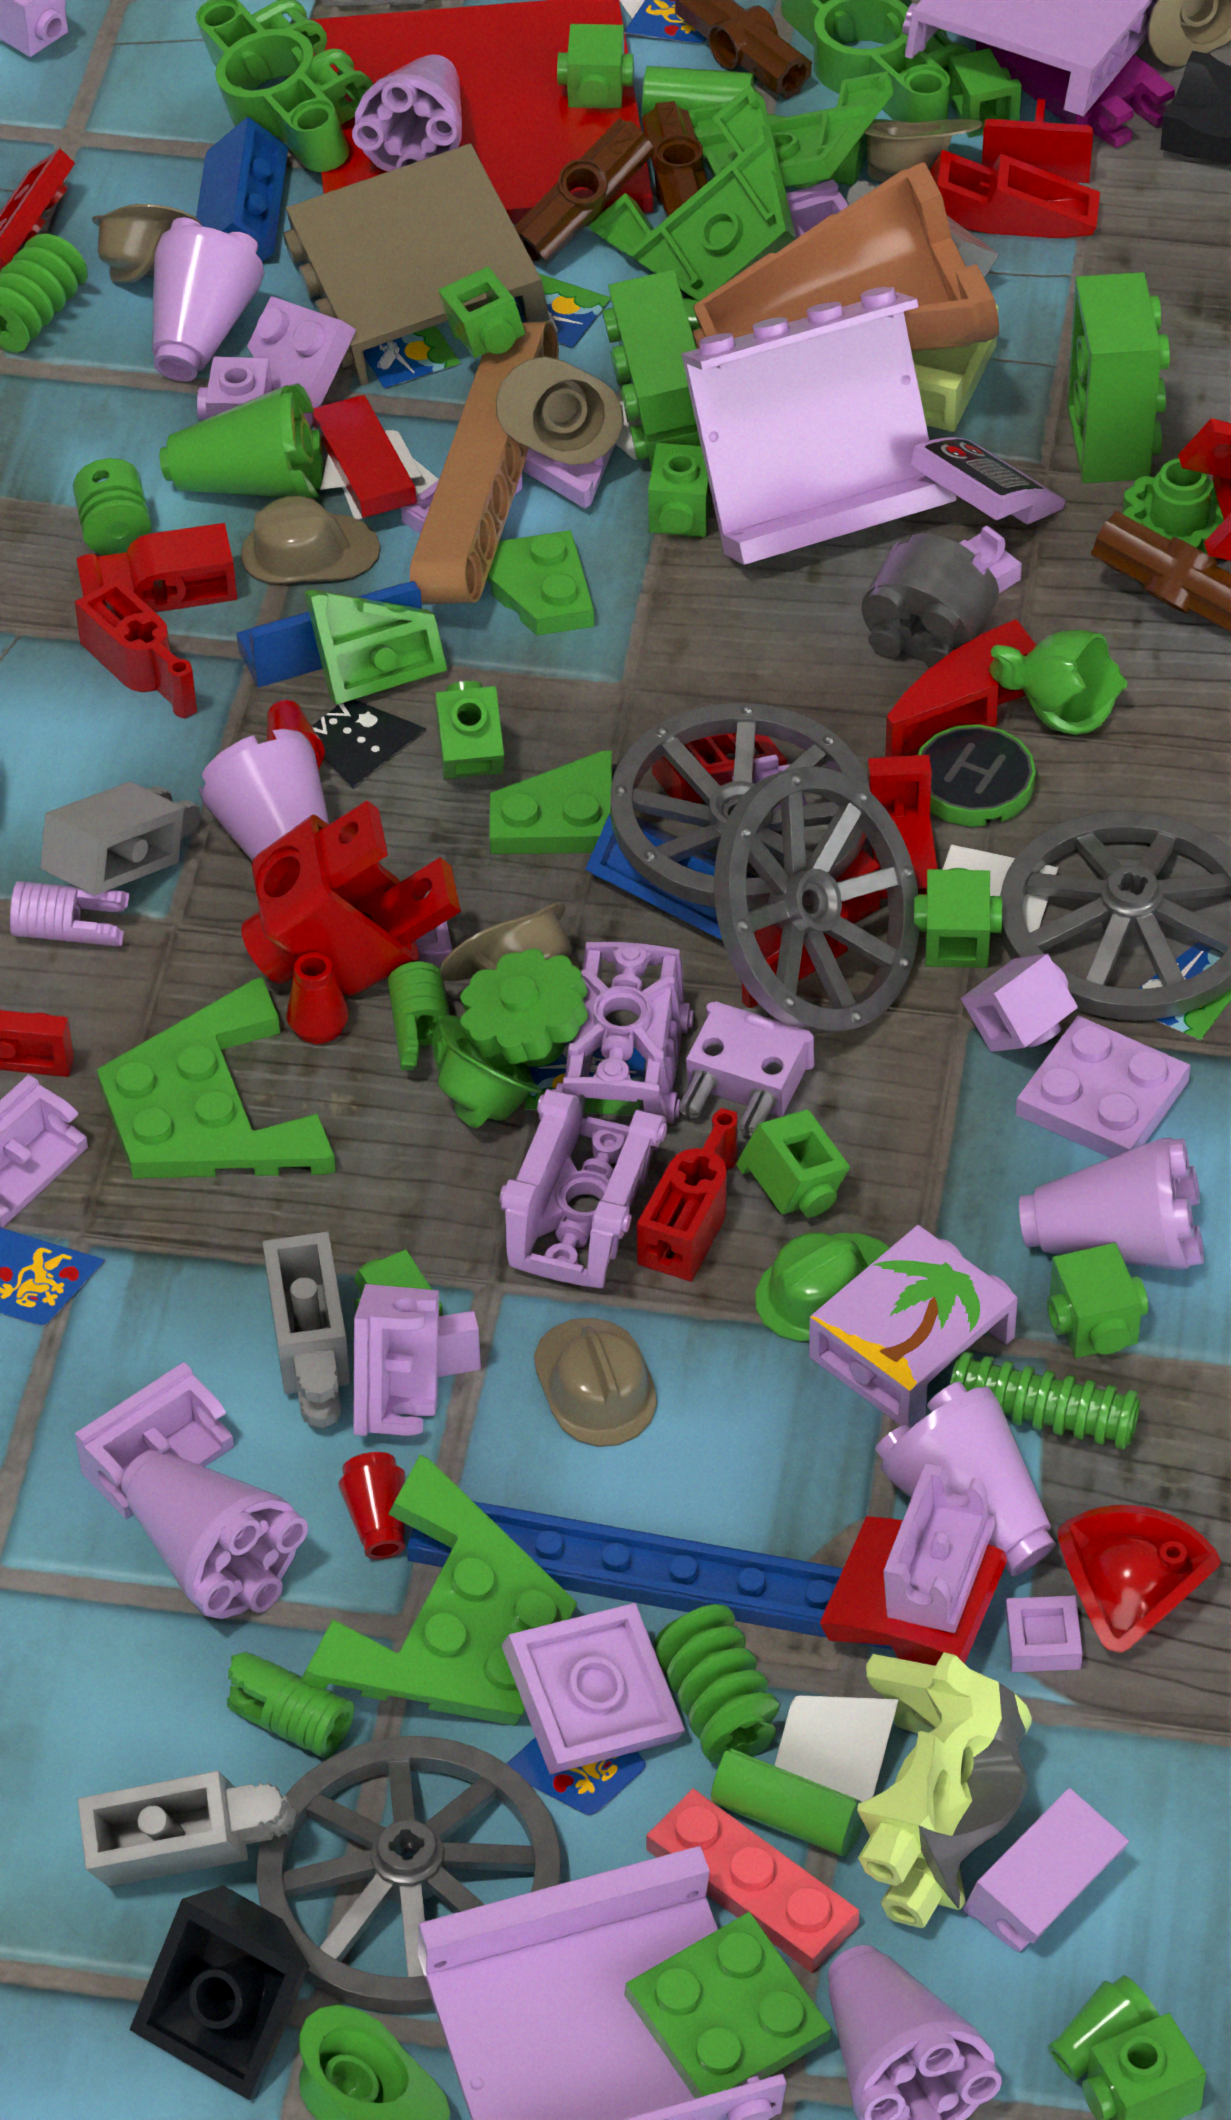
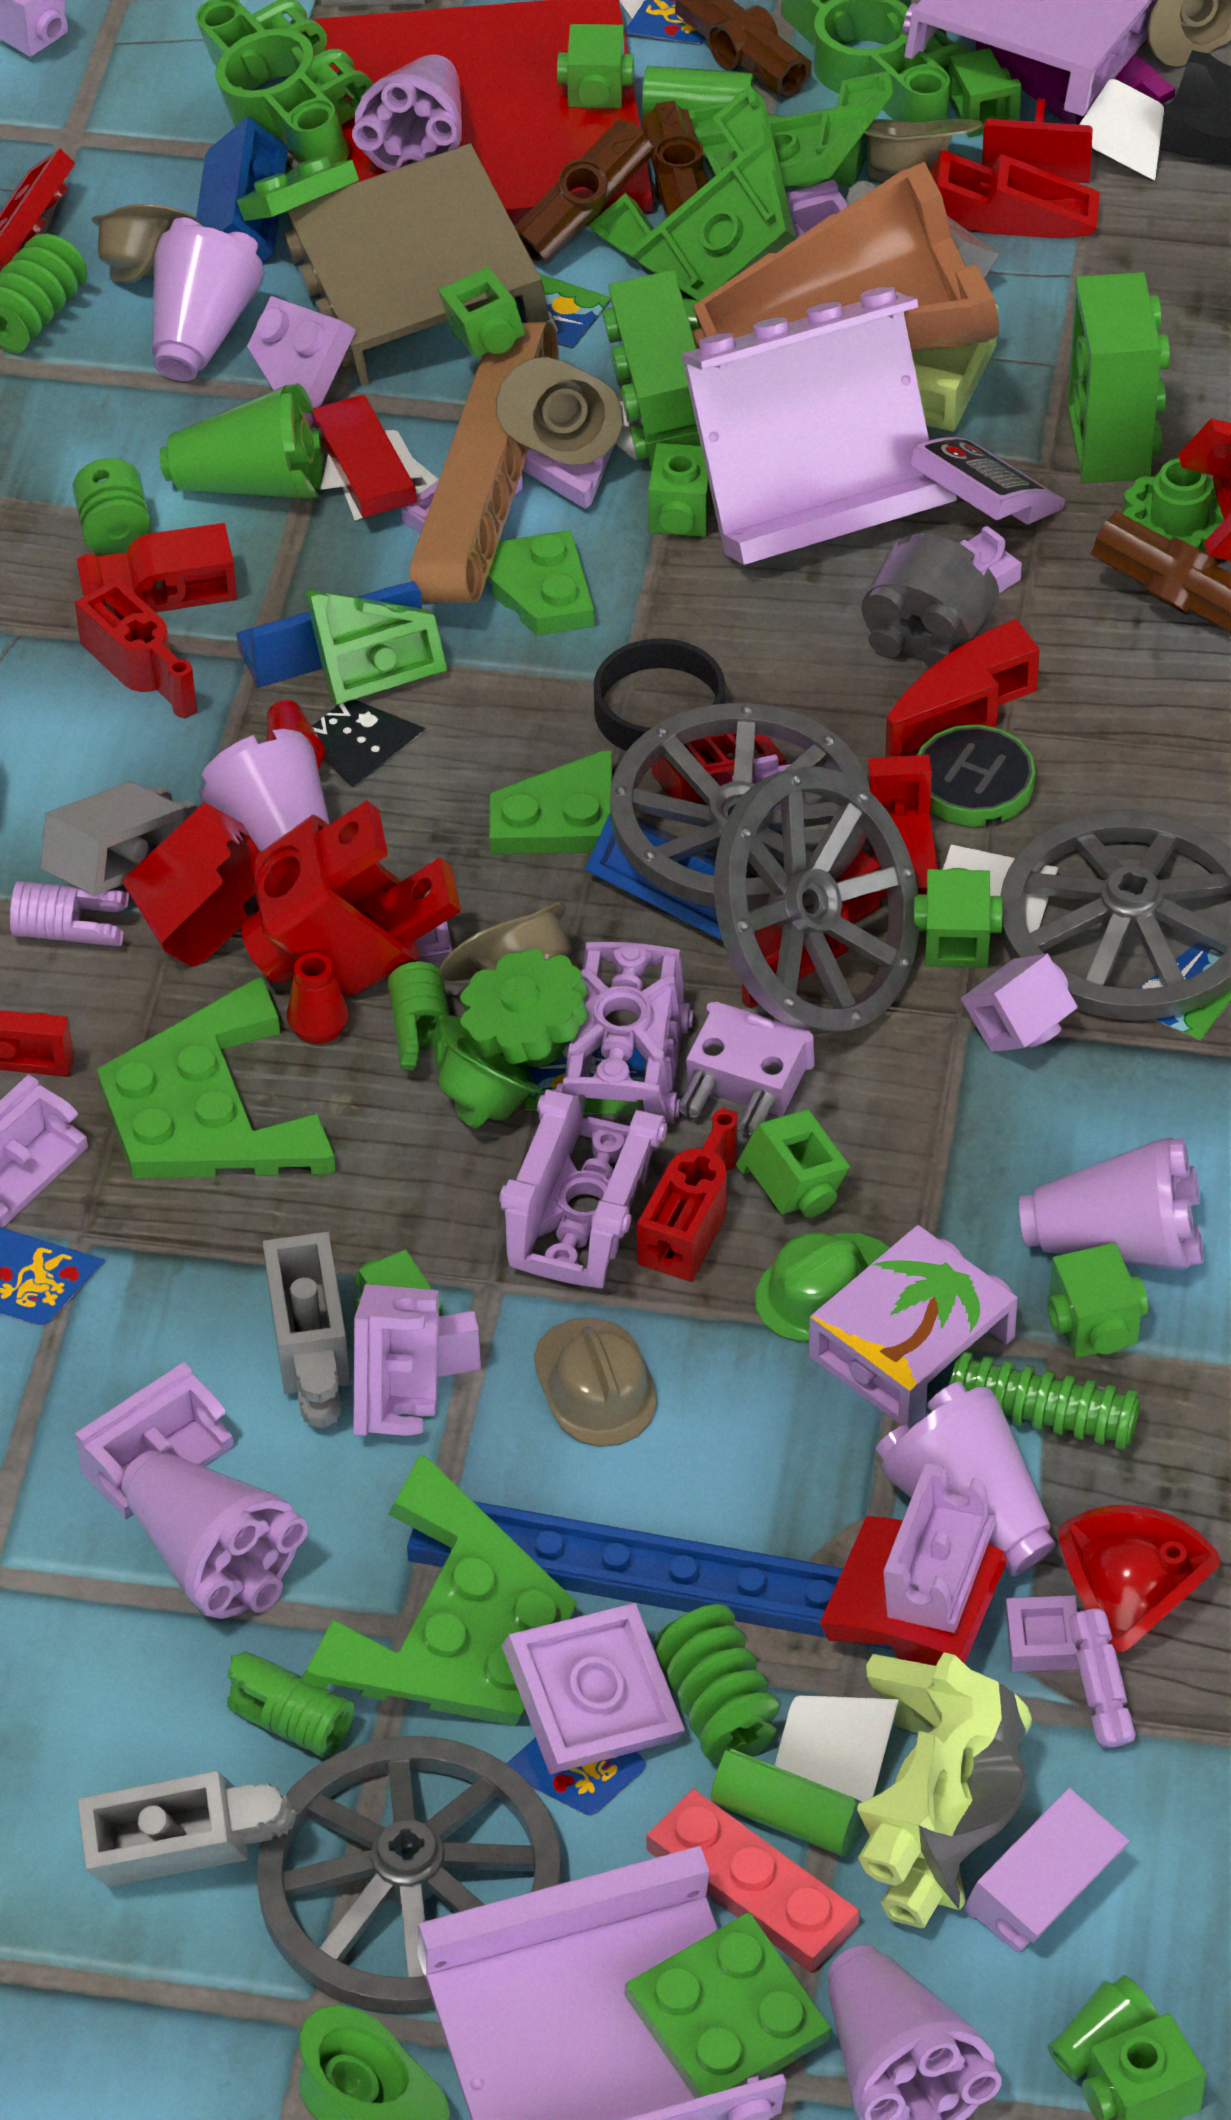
(196, 884): none -> red piece
(223, 1988): black slope -> none
(233, 383): lavender brick -> none
(289, 190): none -> bright green wing
(306, 543): dark tan piece -> none
(369, 1491): red cone -> none
(410, 357): sticker -> none
(469, 730): bright green brick -> none
(643, 656): none -> black tyre
(1064, 679): bright green hair -> none
(1101, 1678): none -> lavender axle
(1102, 1089): lavender plate -> none
(1126, 127): none -> white sticker

